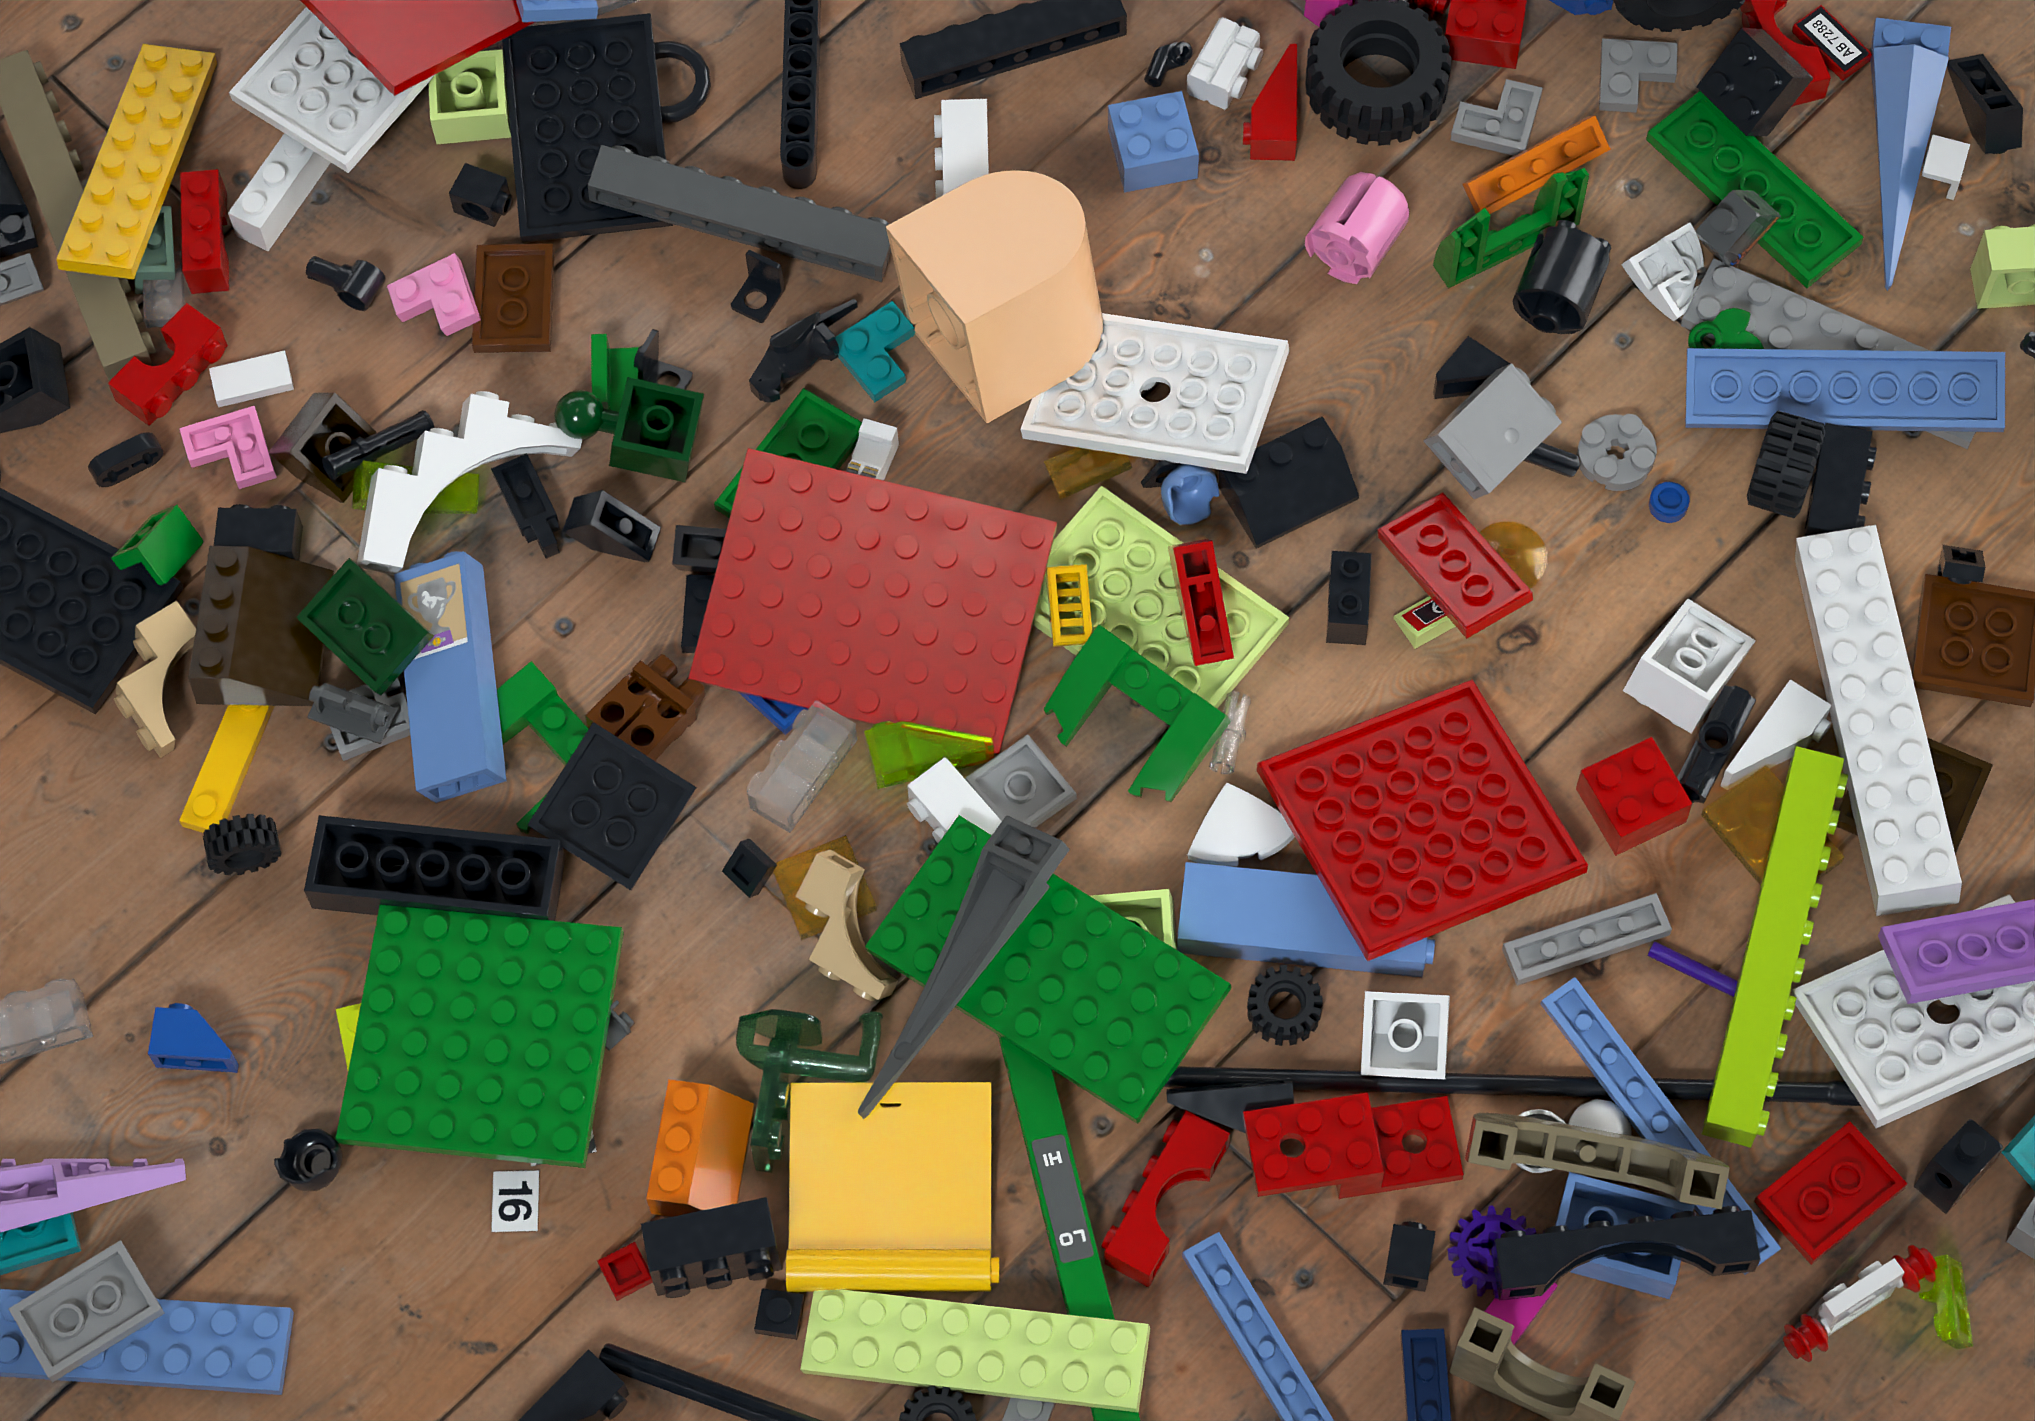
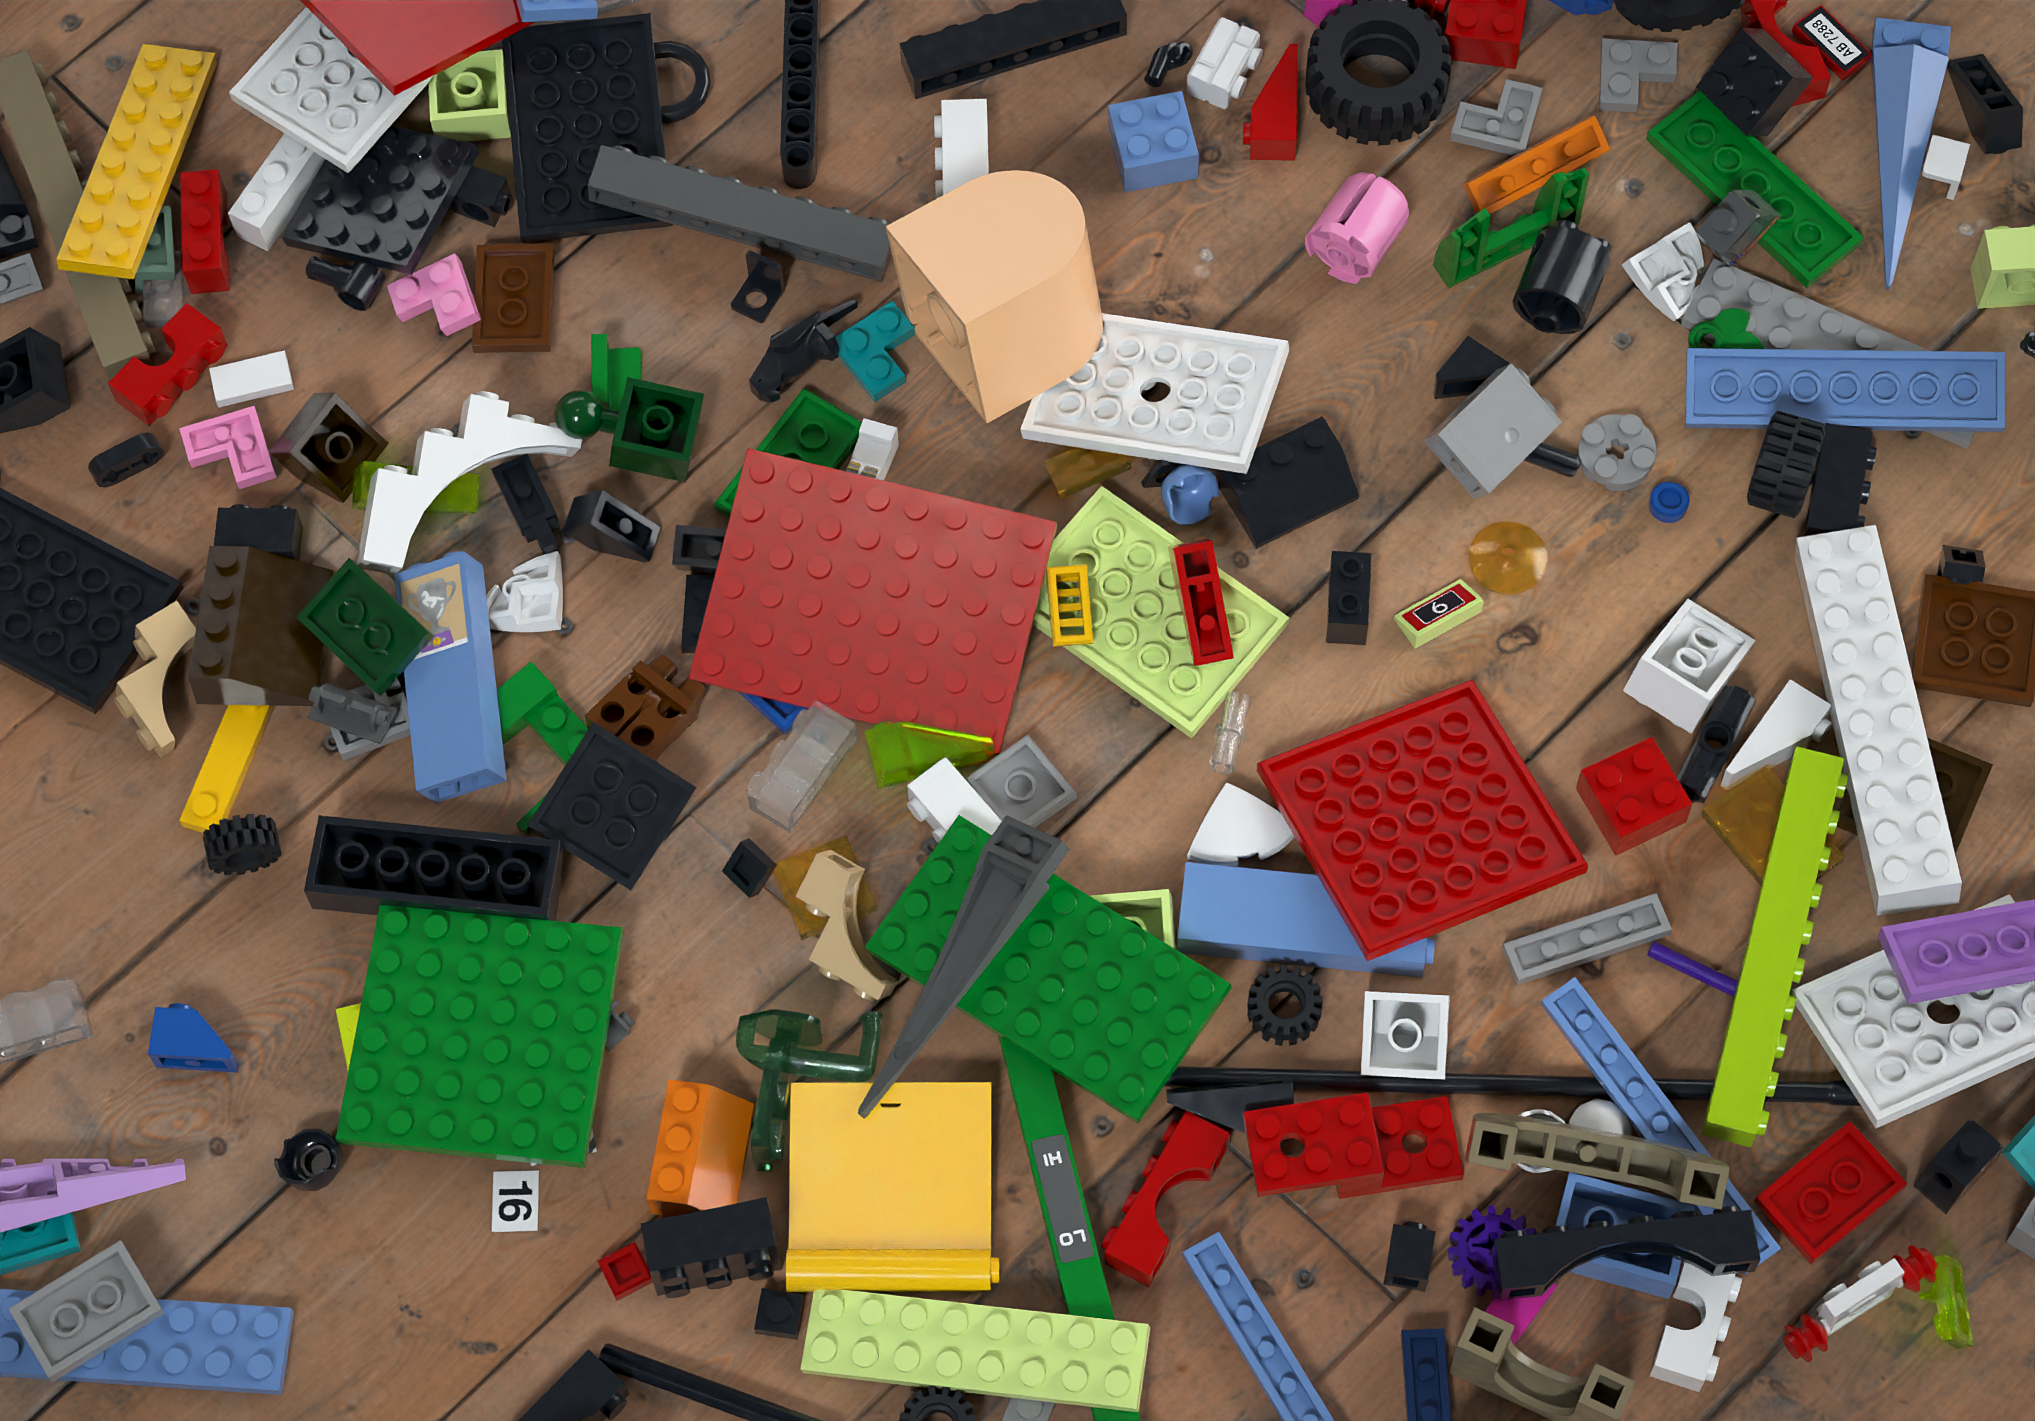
(160, 544): green panel -> none
(376, 445): black pin -> none
(386, 203): none -> black plate
(530, 598): none -> white brick
(651, 369): black bracket -> none
(1192, 720): green wedge -> none
(1455, 565): red tile -> none
(1686, 1355): none -> white arch

